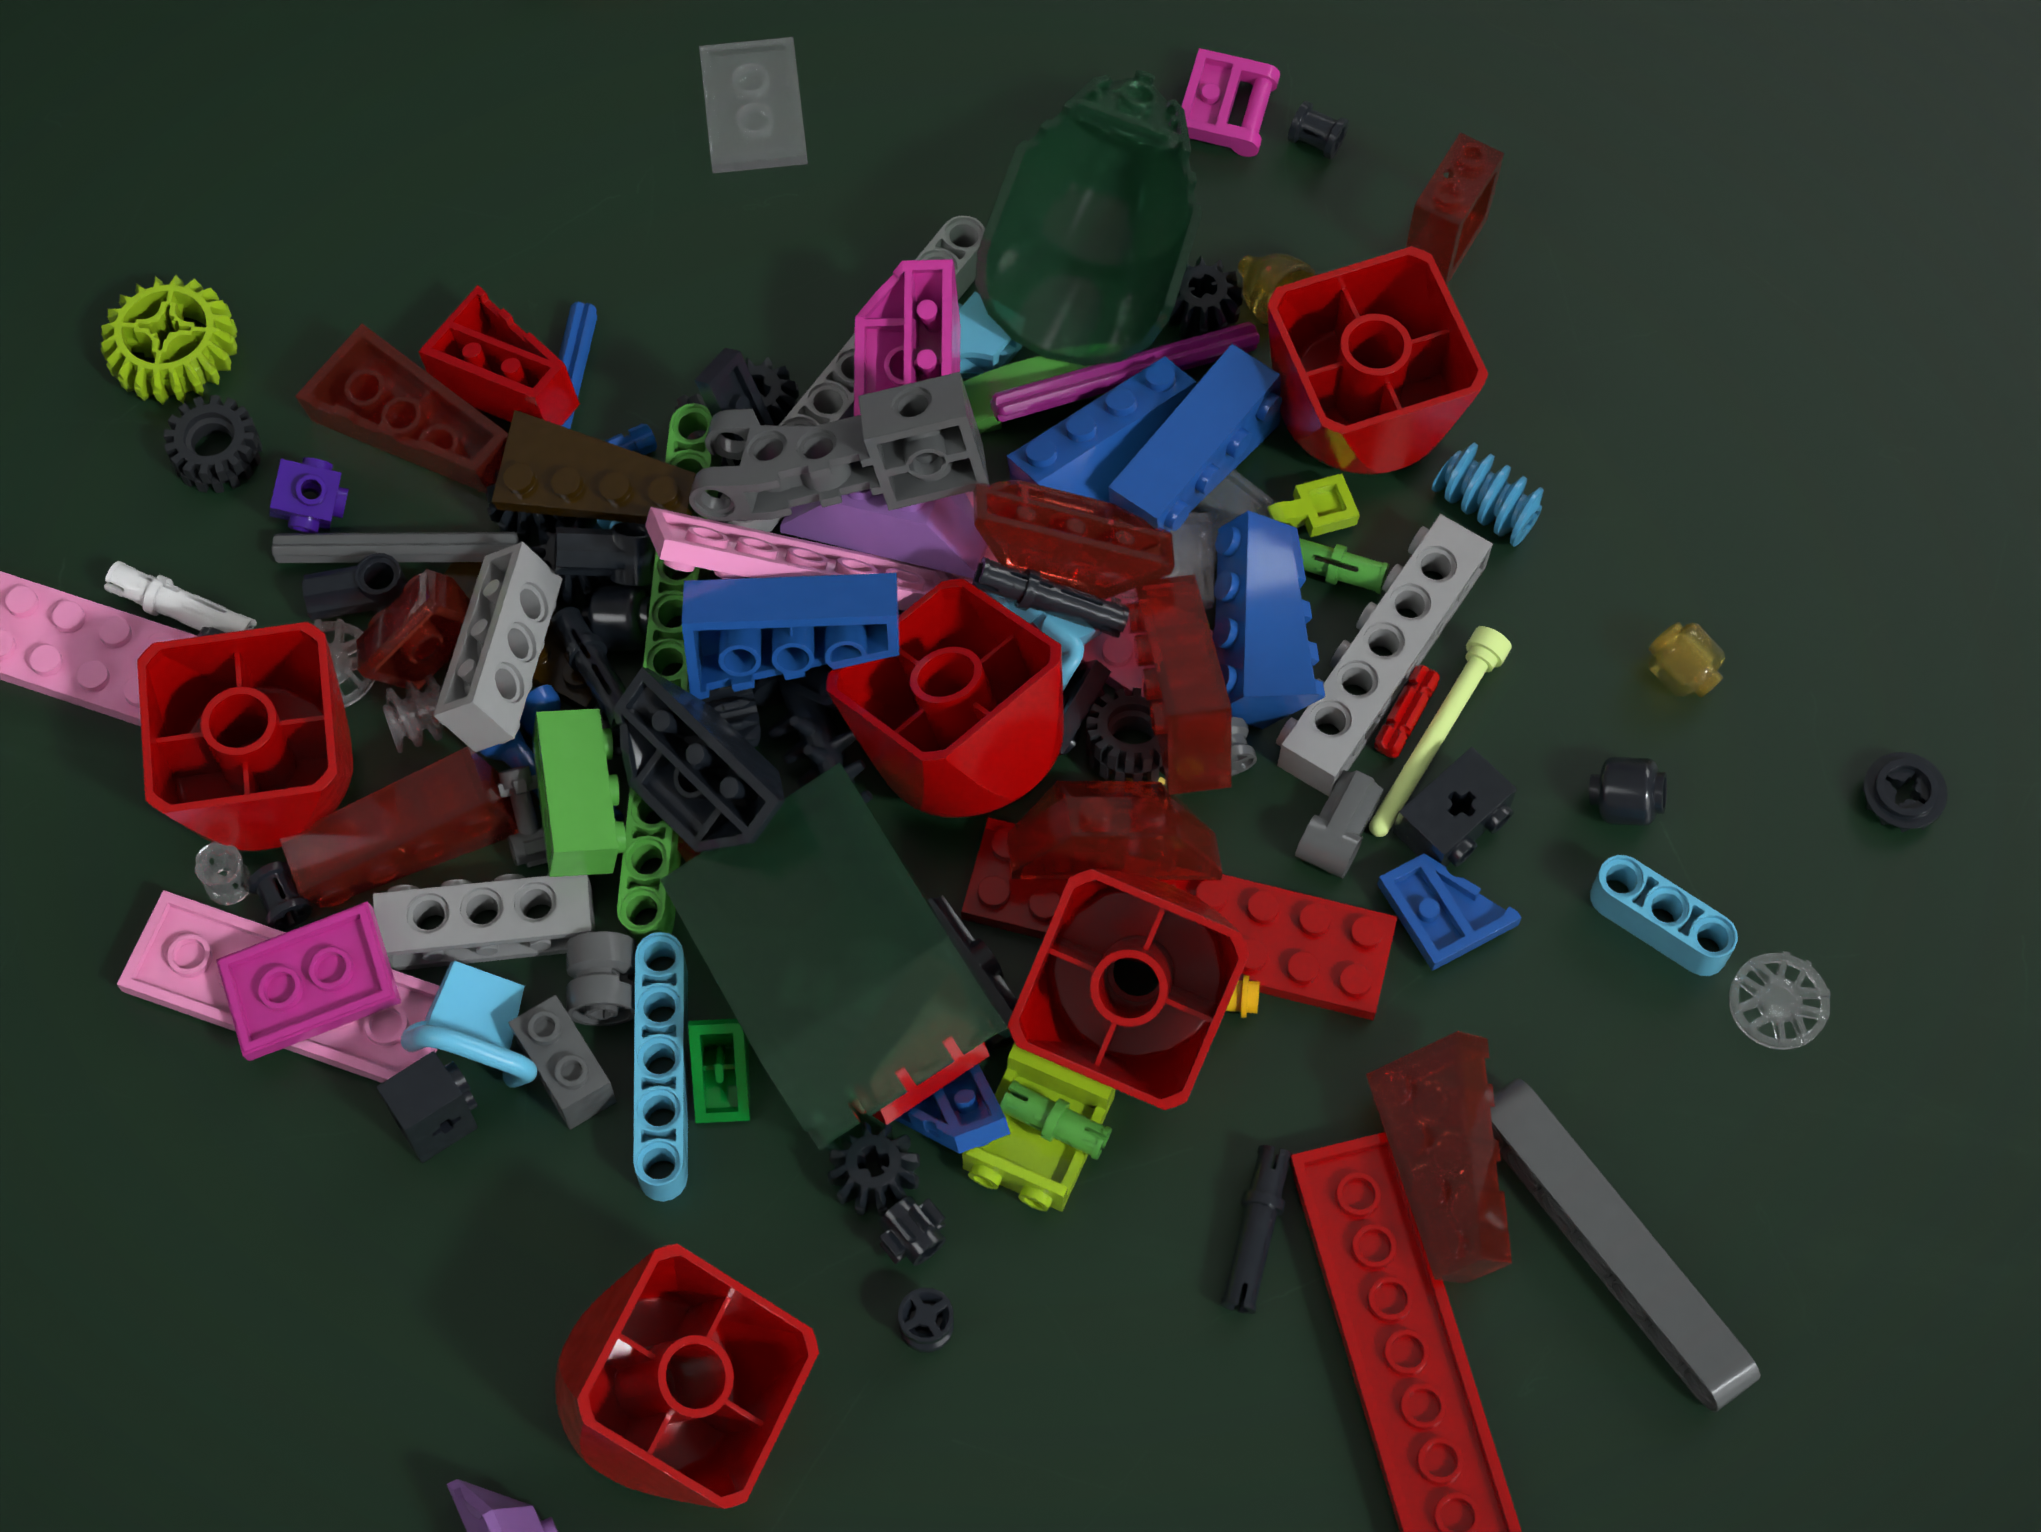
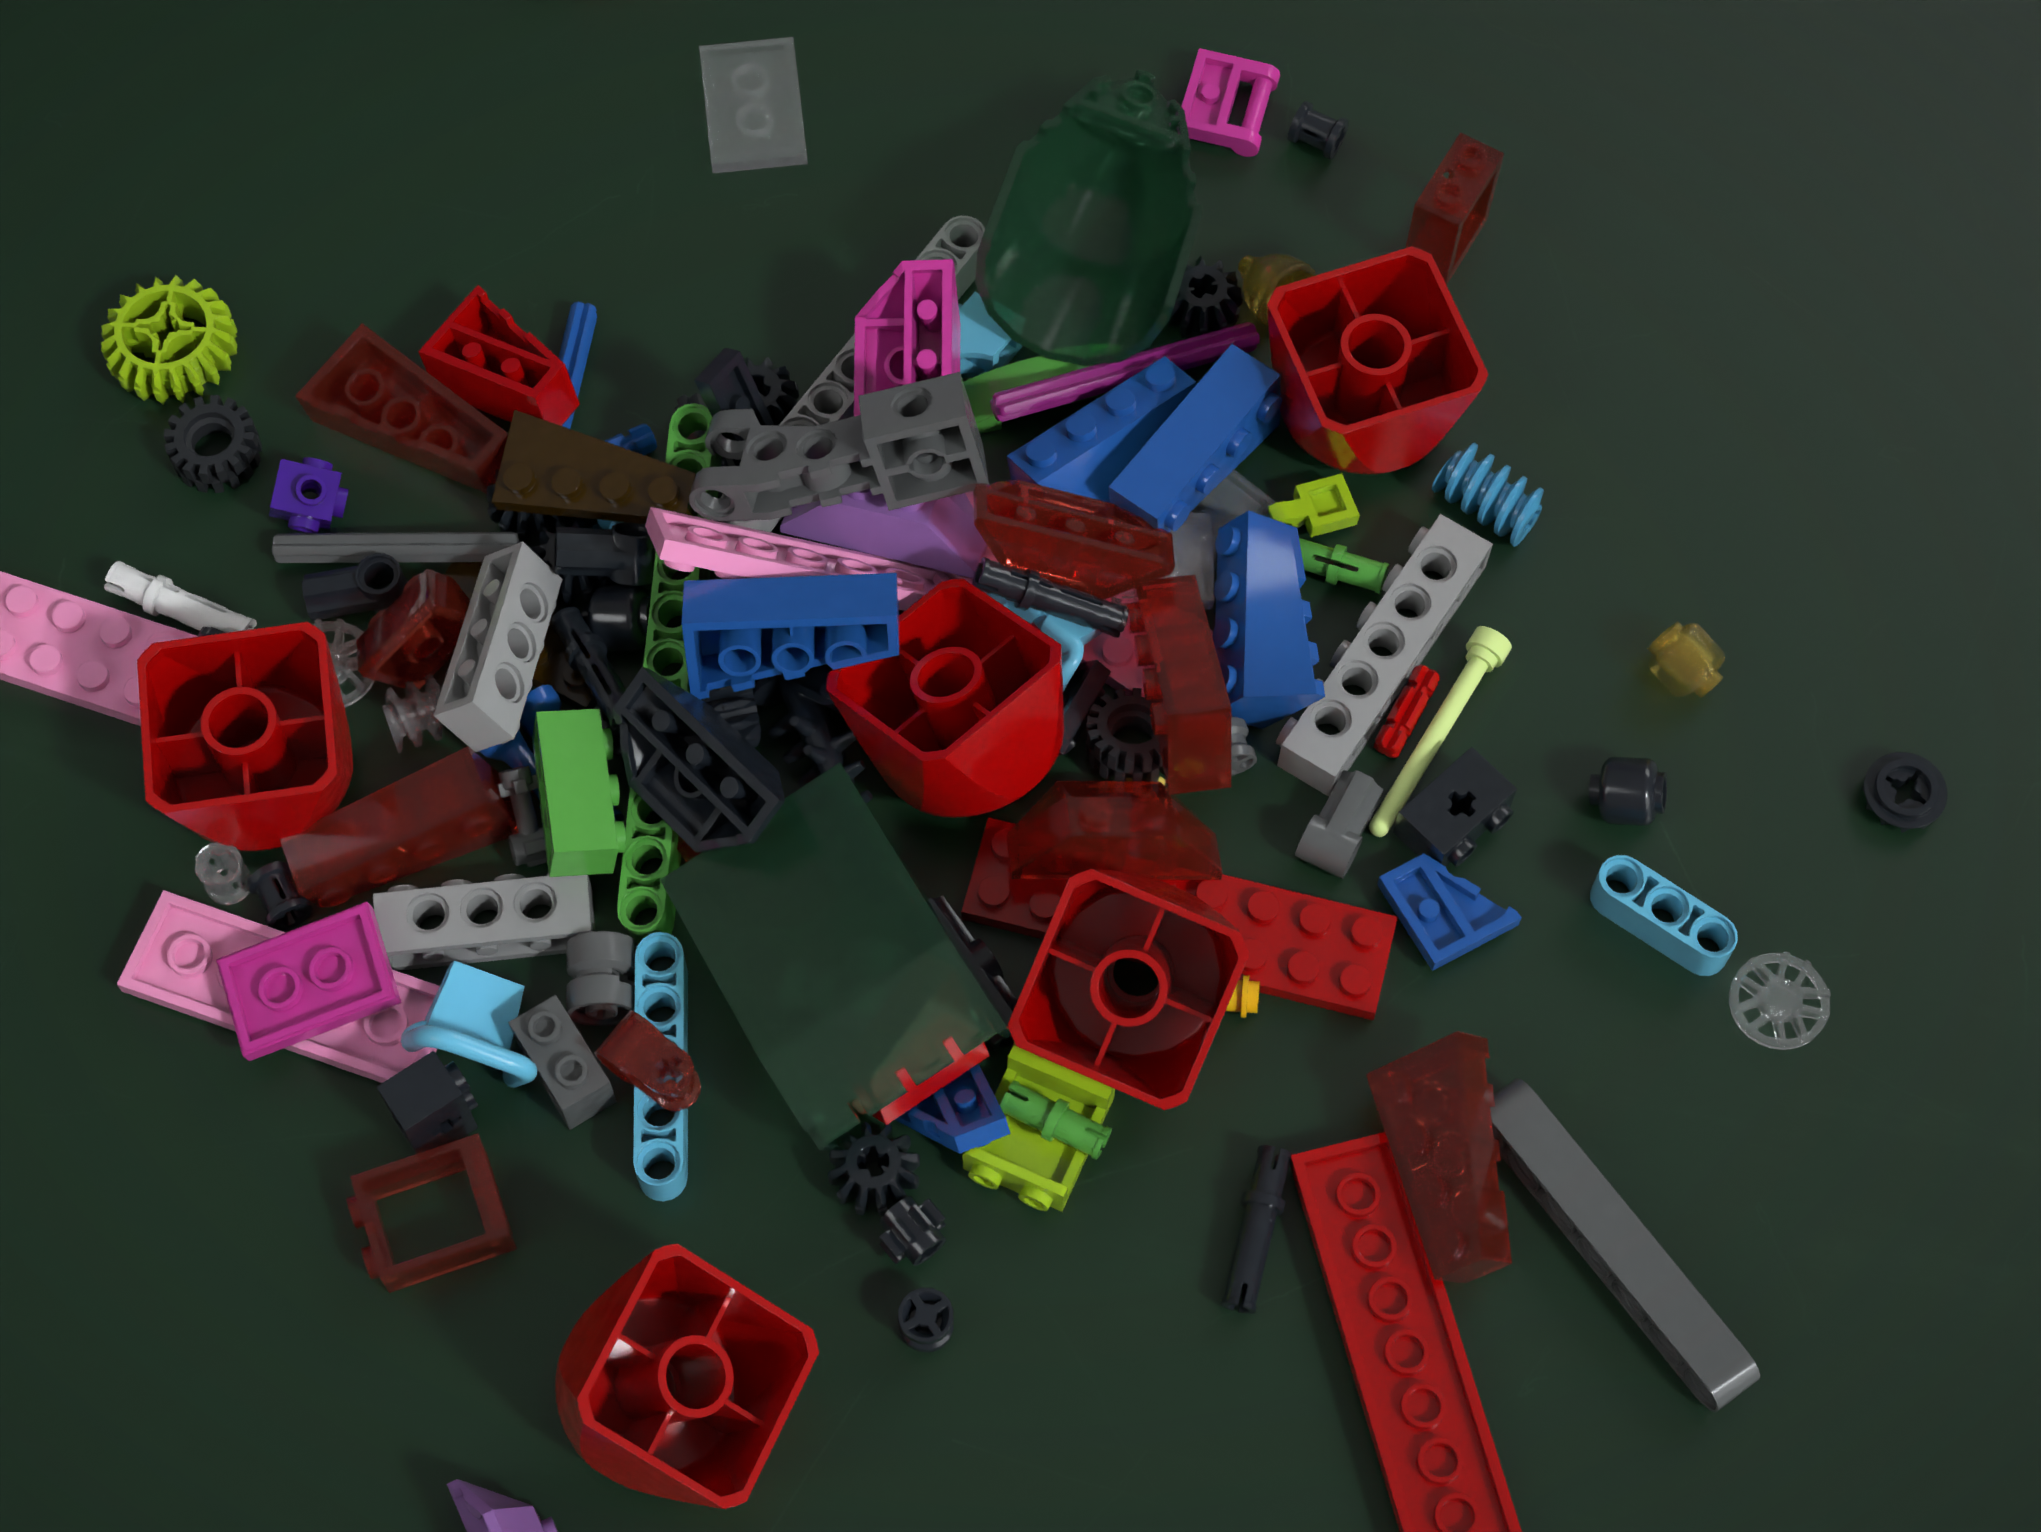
(417, 1170): none -> clear red window
(645, 1057): none -> clear red piece
(719, 1070): green slope -> none

